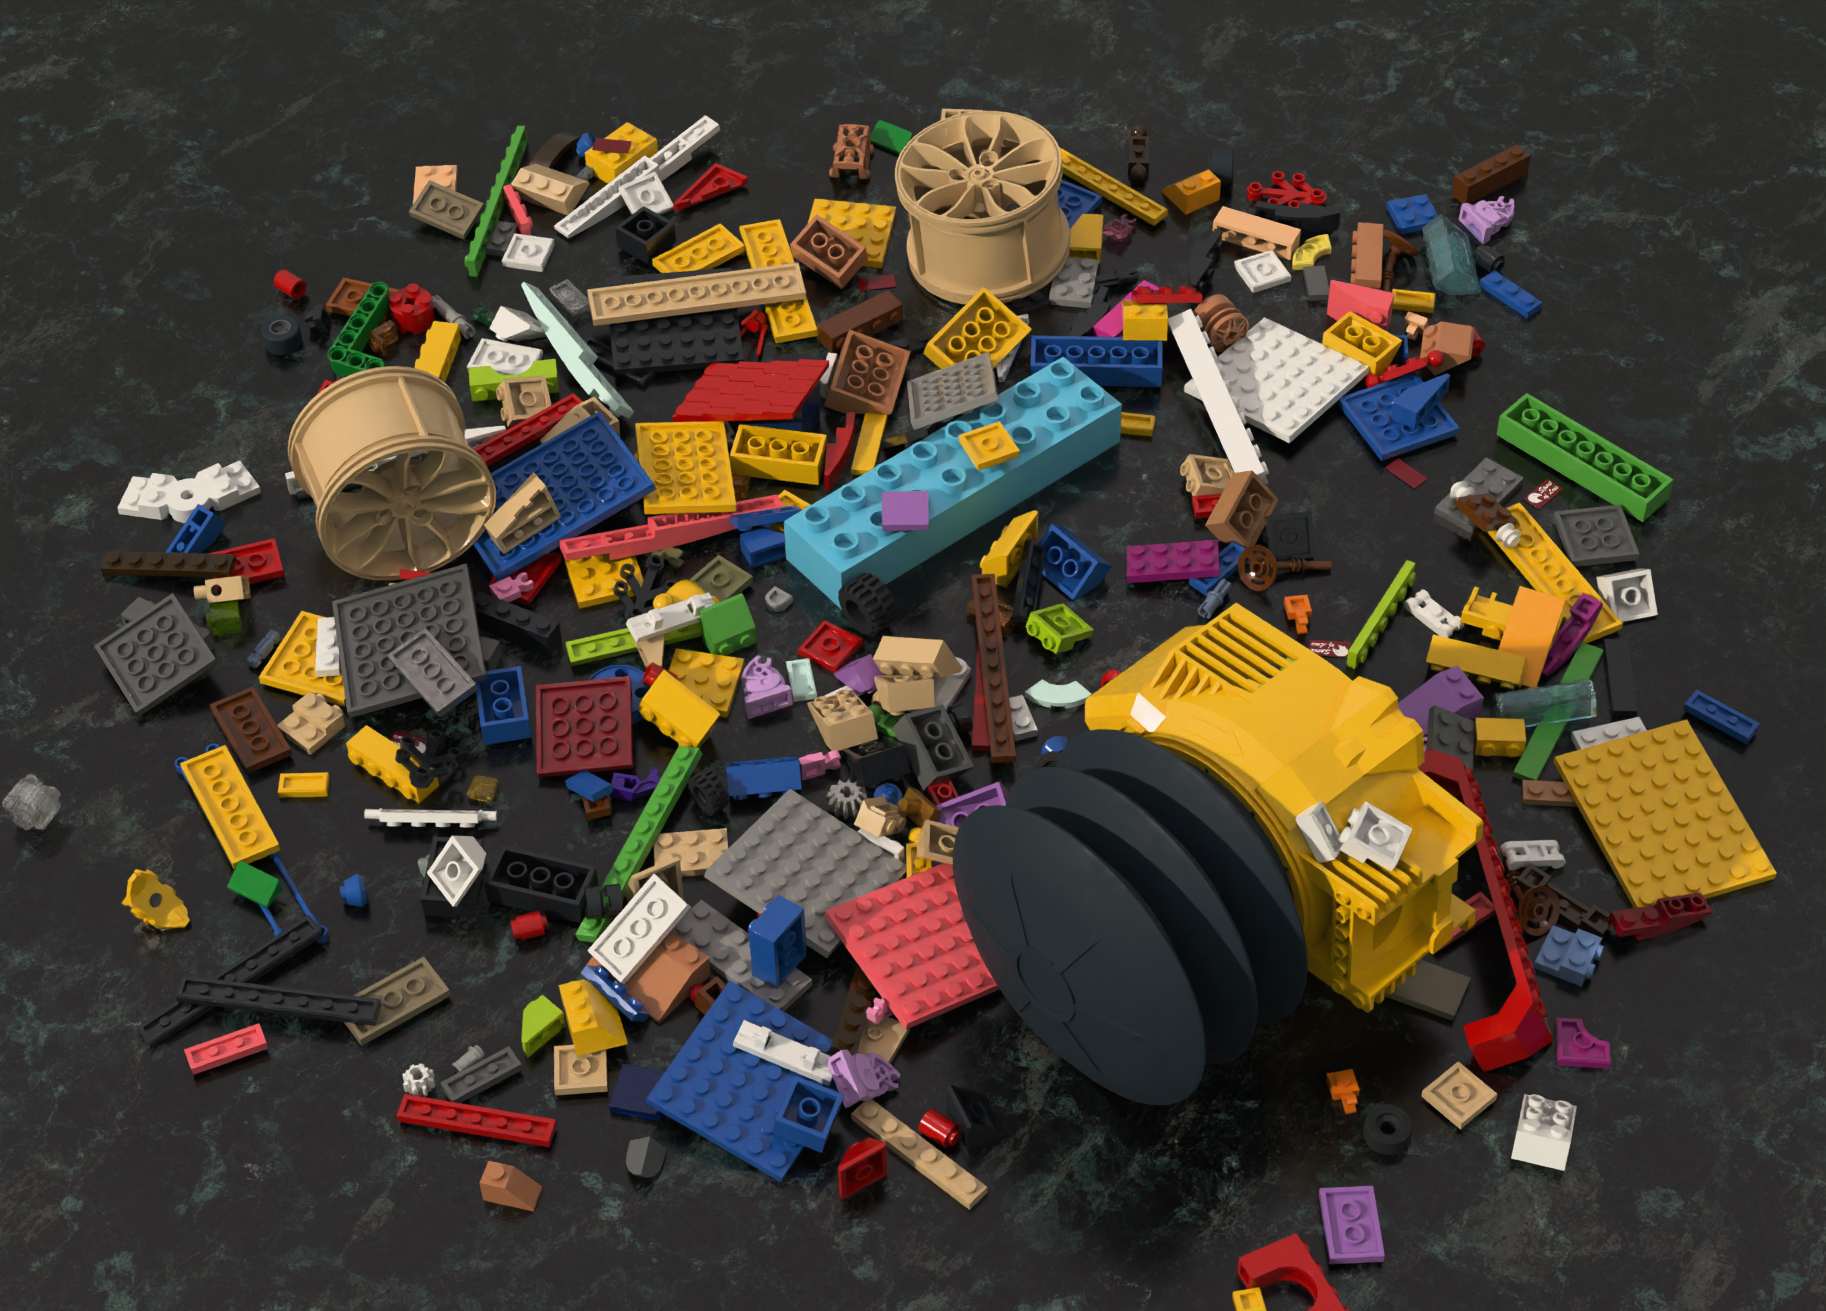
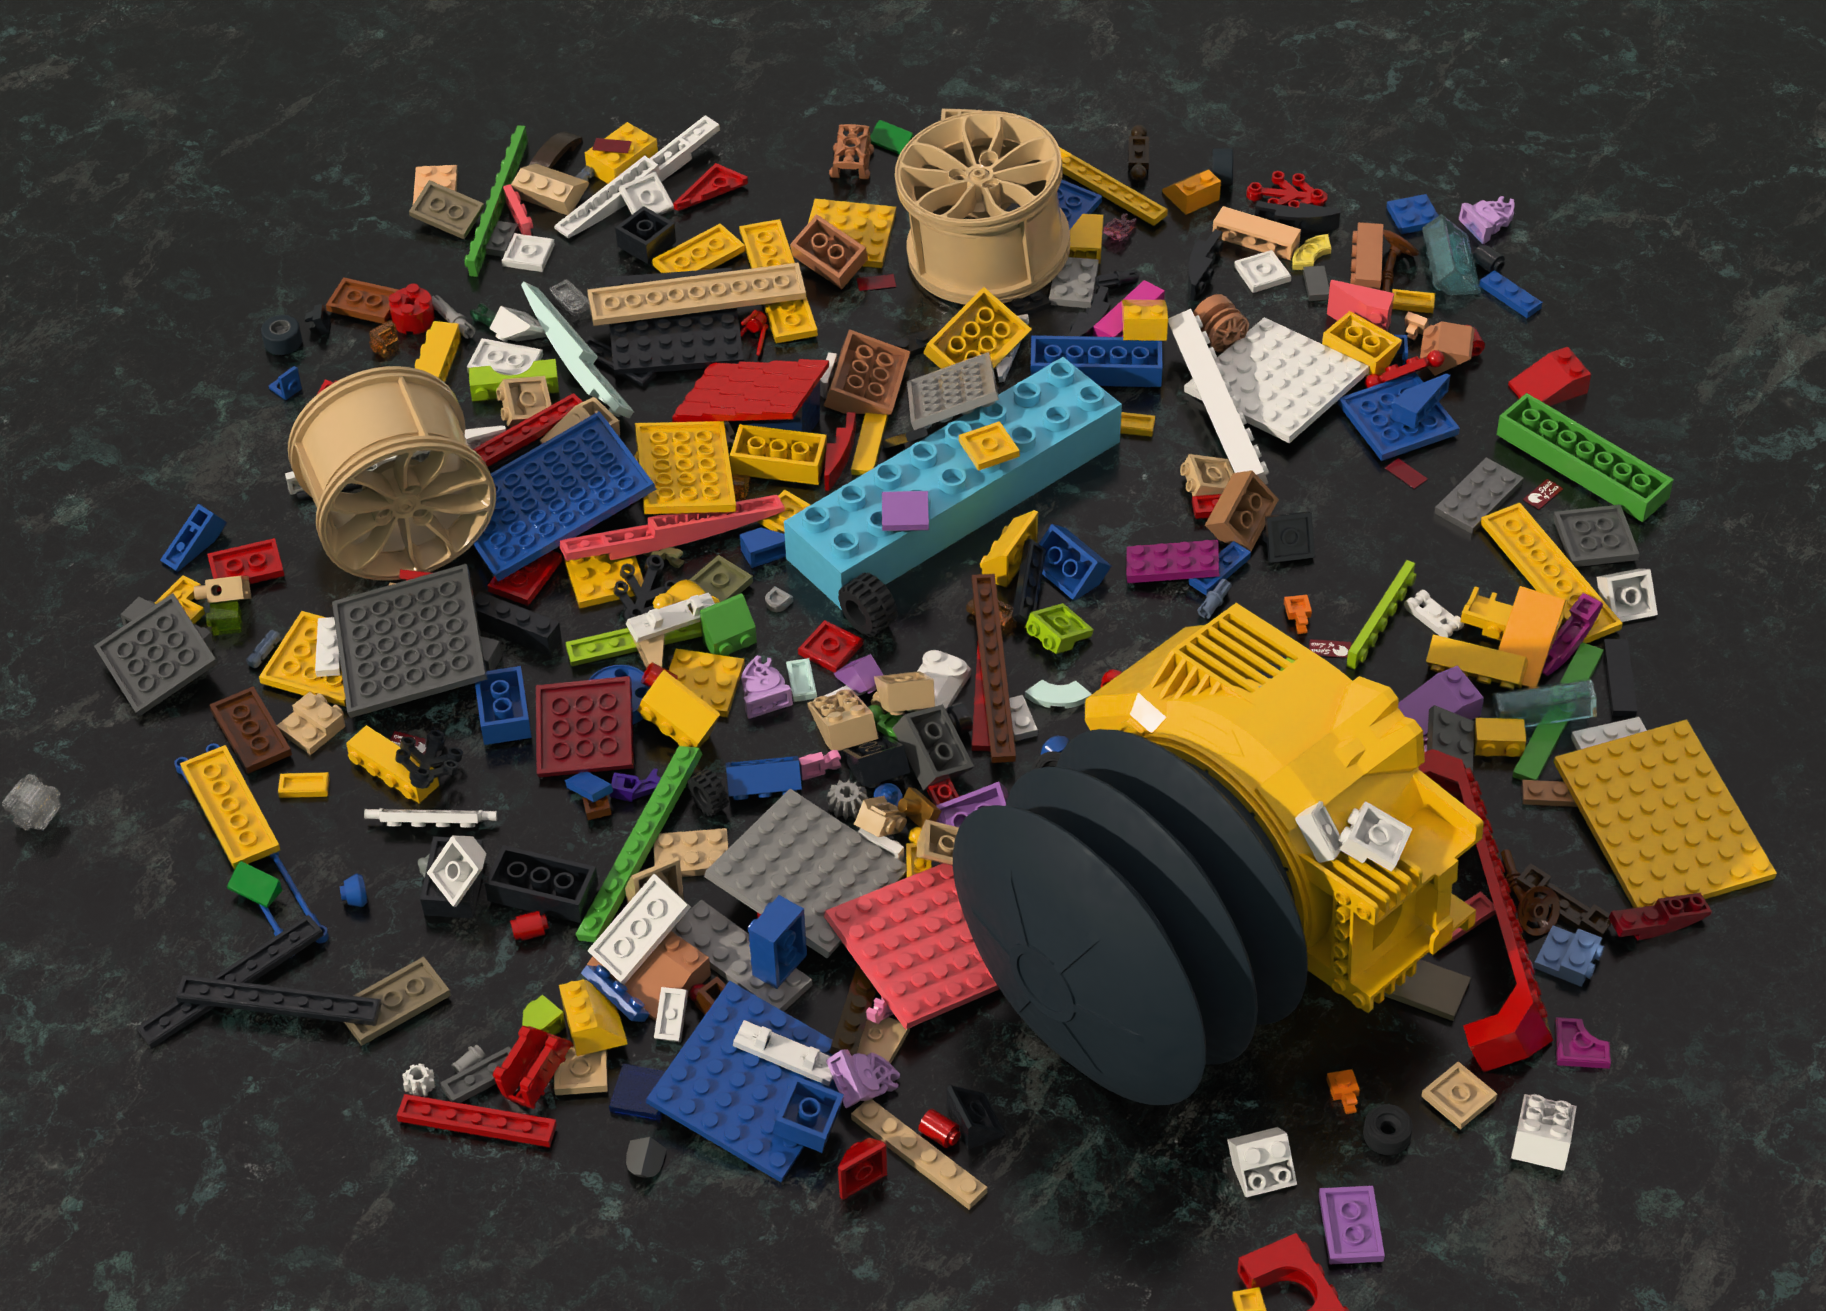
(168, 564): dark brown plate -> none
(170, 912): yellow piece -> none
(184, 591): none -> yellow plate
(210, 488): white plate -> none
(226, 1049): coral plate -> none
(288, 382): none -> blue bracket
(290, 284): red brick -> none
(346, 351): green beam -> none
(432, 672): flat silver plate -> none
(482, 788): clear yellow tile -> none
(509, 1187): nougat slope -> none
(511, 589): bright pink plate -> none
(522, 515): tan wedge -> none
(530, 1066): none -> red piece
(585, 143): blue cone -> none
(594, 901): black wheel -> none
(671, 1014): none -> white plate
(764, 518): blue plate -> none
(863, 318): reddish brown brick -> none
(915, 657): tan slope -> none
(1166, 294): red plate -> none
(1262, 1161): none -> white slope
(1265, 566): reddish brown dish -> none
(1486, 513): reddish brown plate -> none
(1491, 174): reddish brown brick -> none
(1534, 852): white plate -> none
(1553, 378): none -> red slope
(1721, 716): blue plate -> none

